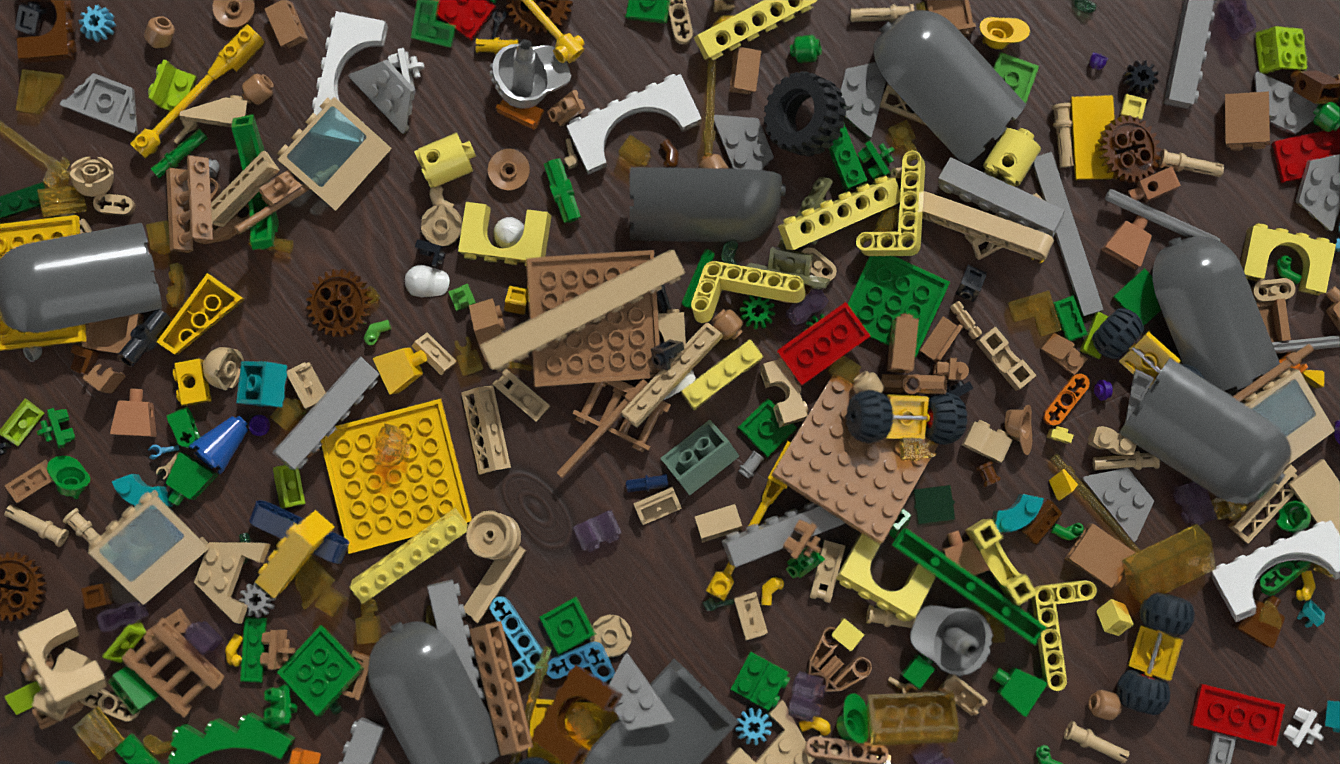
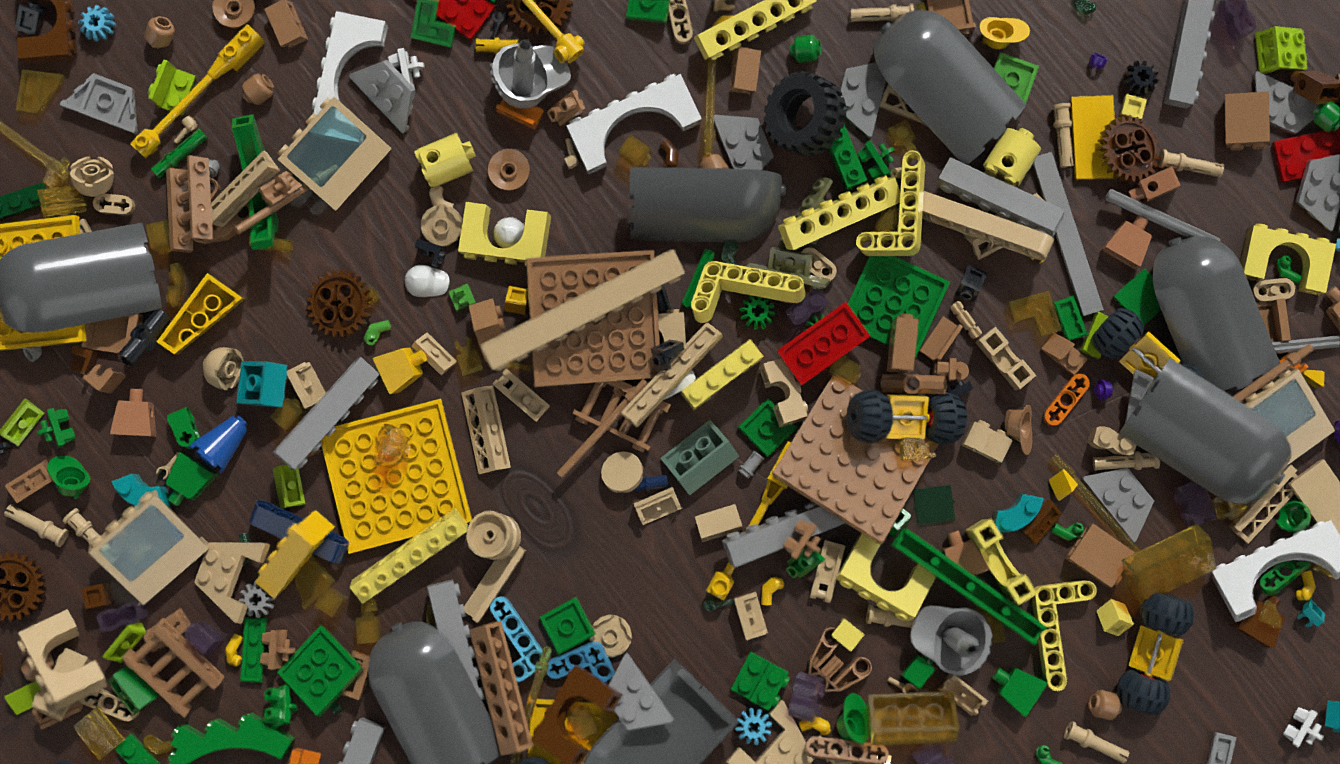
(159, 450): dark azure hand -> none
(200, 391): yellow brick -> none
(217, 112): tan slope -> none
(259, 425): dark purple plate -> none
(562, 190): green piece -> none
(597, 530): clear purple brick -> none
(622, 472): none -> tan tile
(728, 324): medium nougat head -> none
(867, 381): tan head -> none
(988, 473): reddish brown bush -> none
(1060, 434): light yellow plate -> none
(1237, 714): red plate -> none

